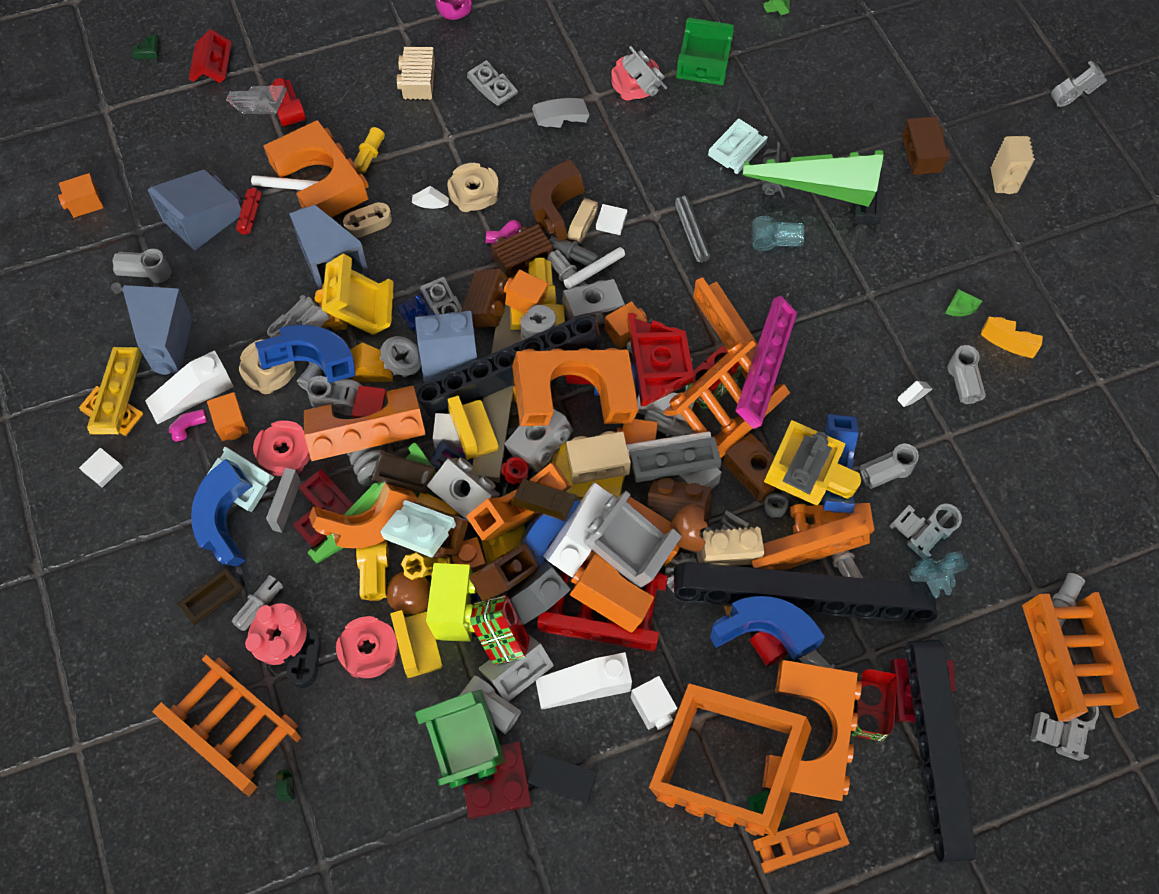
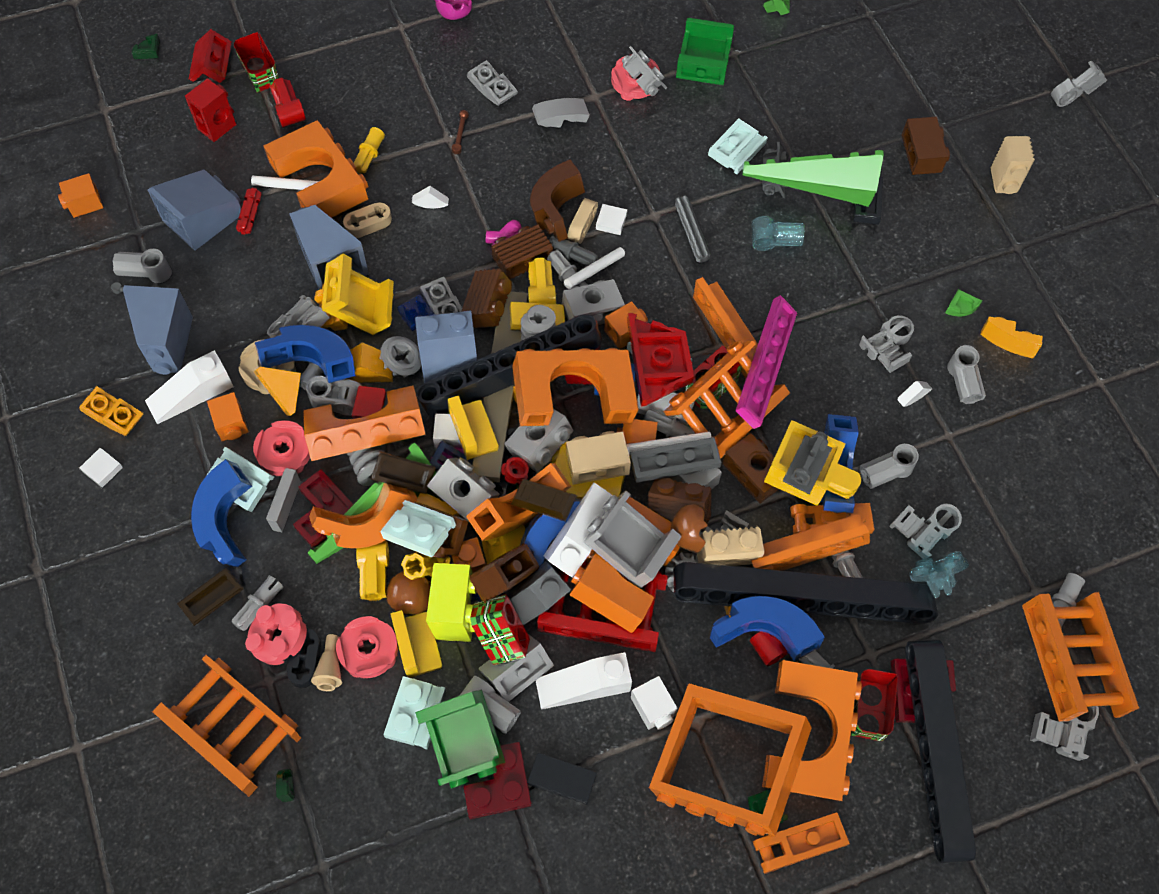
(115, 391): yellow tile -> none
(184, 421): dark pink arm -> none
(211, 109): none -> red brick
(250, 47): none -> red piece
(258, 99): clear panel -> none
(282, 386): none -> light orange slope
(327, 674): none -> tan cone
(412, 697): none -> light aqua plate
(417, 72): tan brick -> none
(456, 148): none -> copper hinge
(475, 199): tan plate -> none
(525, 291): orange brick -> none
(781, 505): dark grey hinge -> none
(888, 349): none -> light grey piece

